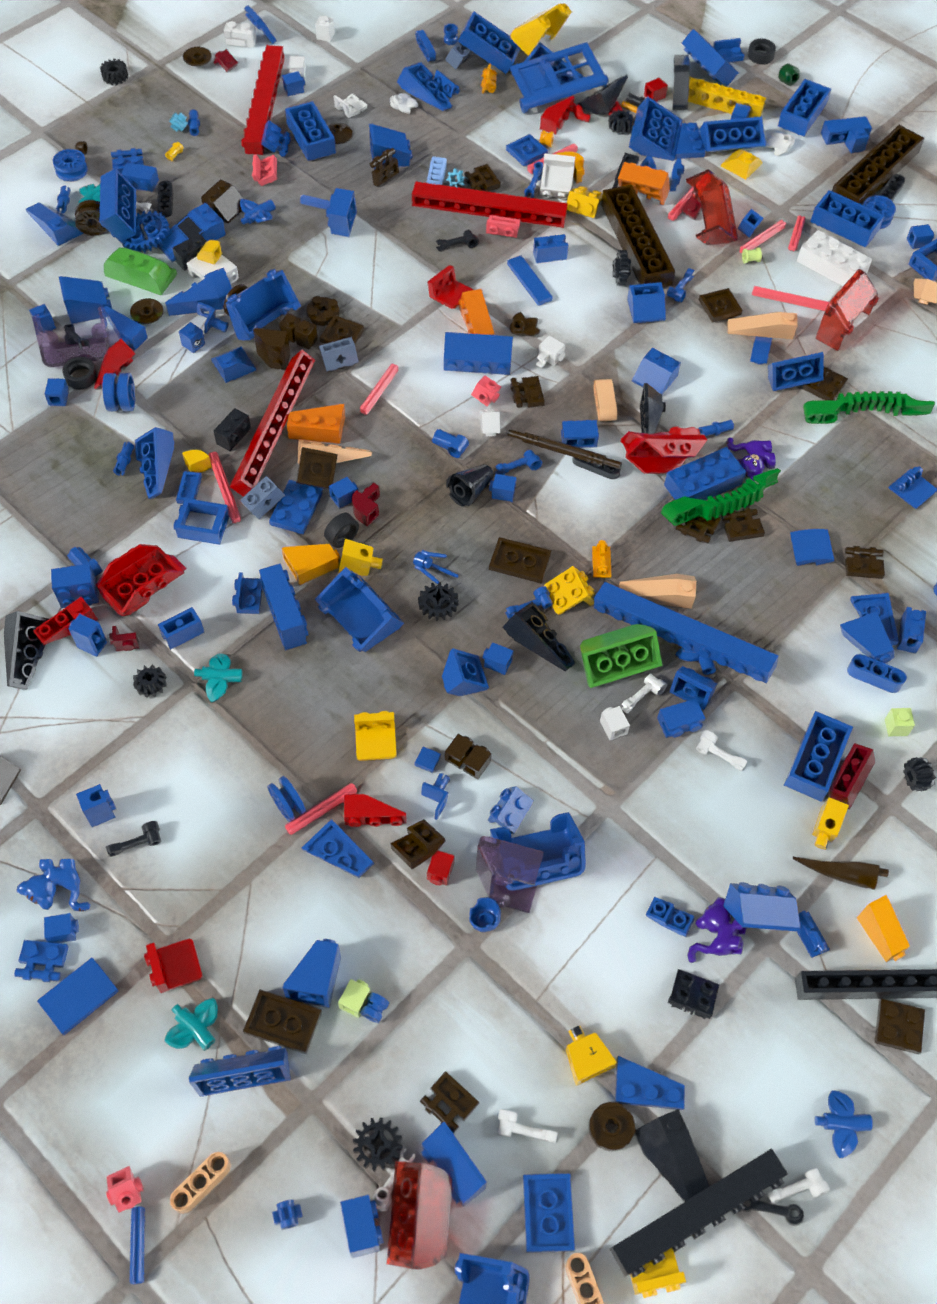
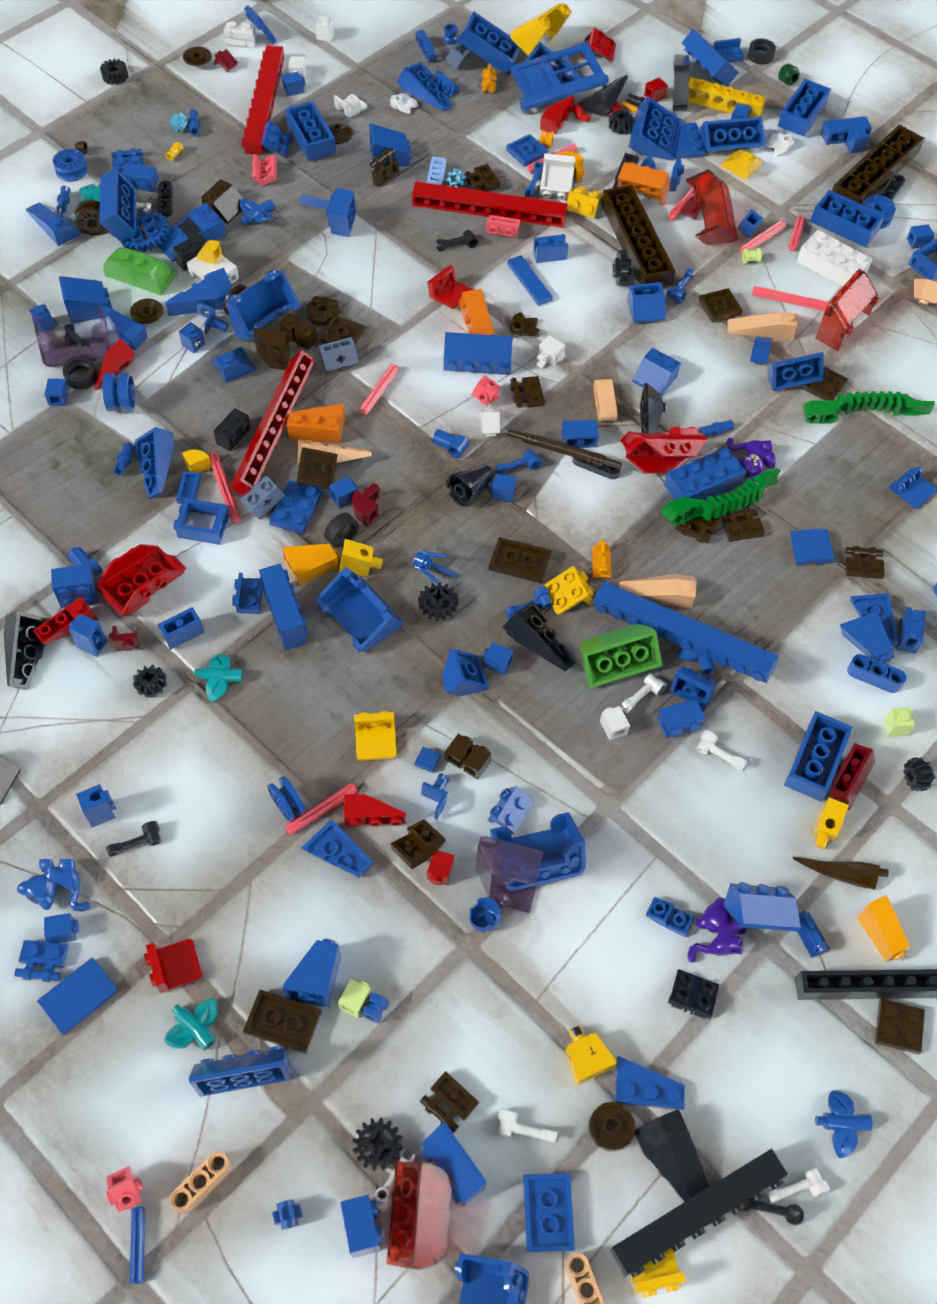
(601, 44): none -> red bracket

